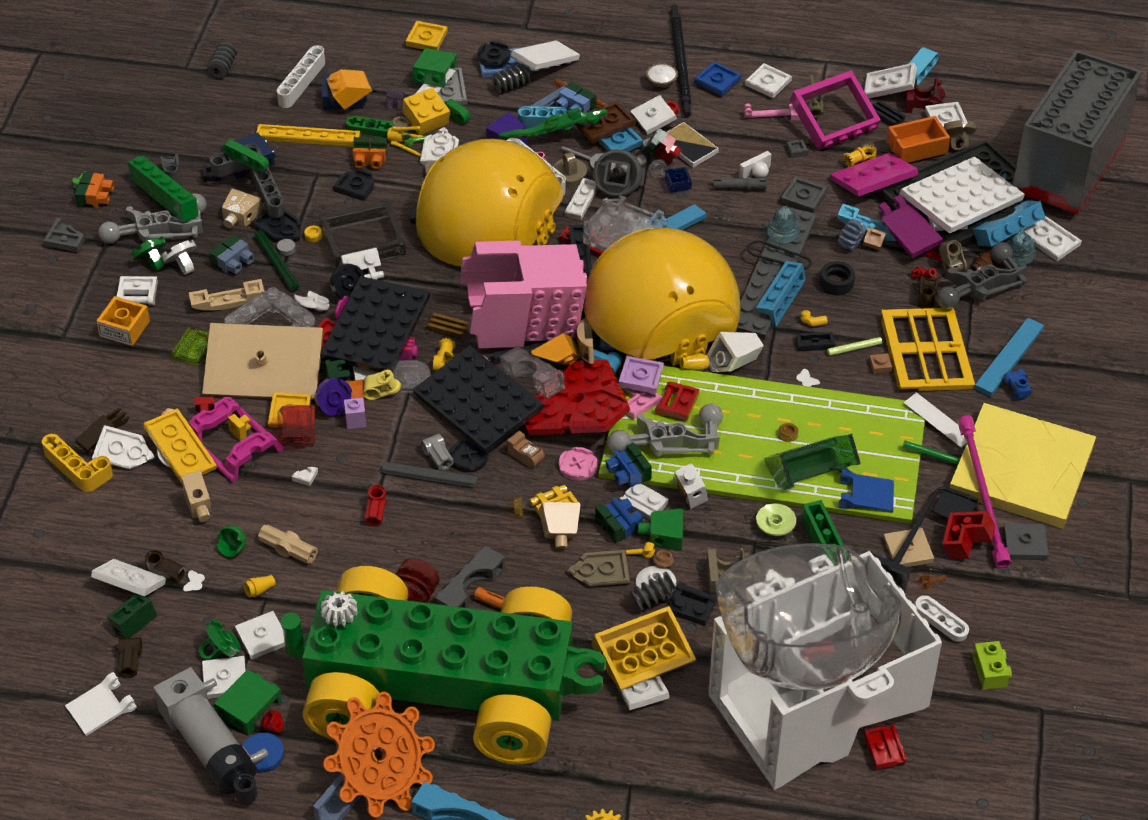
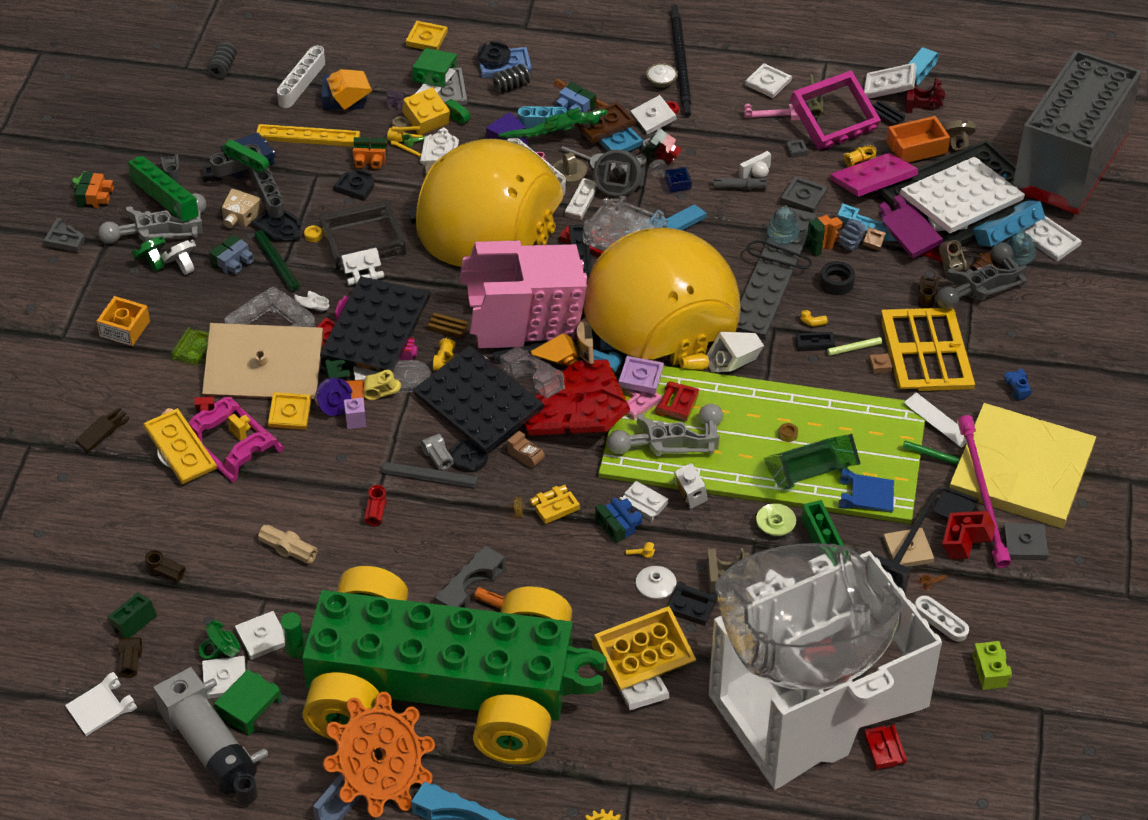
(83, 474): yellow beam -> none
(122, 448): white tile -> none
(128, 577): white tile -> none
(138, 286): white plate -> none
(195, 581): white sticker -> none
(196, 495): tan torso -> none
(226, 299): tan slope -> none
(231, 541): green hair -> none
(255, 586): yellow cone -> none
(271, 744): blue tile -> none
(272, 720): red tile -> none
(286, 247): light grey tile -> none
(296, 424): clear red plate -> none
(305, 476): white tile -> none
(339, 609): white gear -> none
(345, 279): black tile -> none
(355, 123): green beam -> none
(419, 578): clear red wheel -> none
(545, 55): white tile -> none
(549, 99): sand blue axle -> none
(559, 521): torso -> none
(577, 464): bright pink tile -> none
(601, 568): dark tan tile -> none
(631, 466): blue hips -> none
(653, 591): dark grey piece -> none
(663, 559): medium nougat plate -> none
(664, 529): green torso -> none
(693, 145): tile -> none
(717, 78): blue plate -> none
(782, 291): dark azure fence -> none
(805, 378): white sticker -> none
(822, 234): none -> hips
(918, 271): red arm -> none
(946, 112): white plate -> none
(1009, 357): dark azure tile -> none

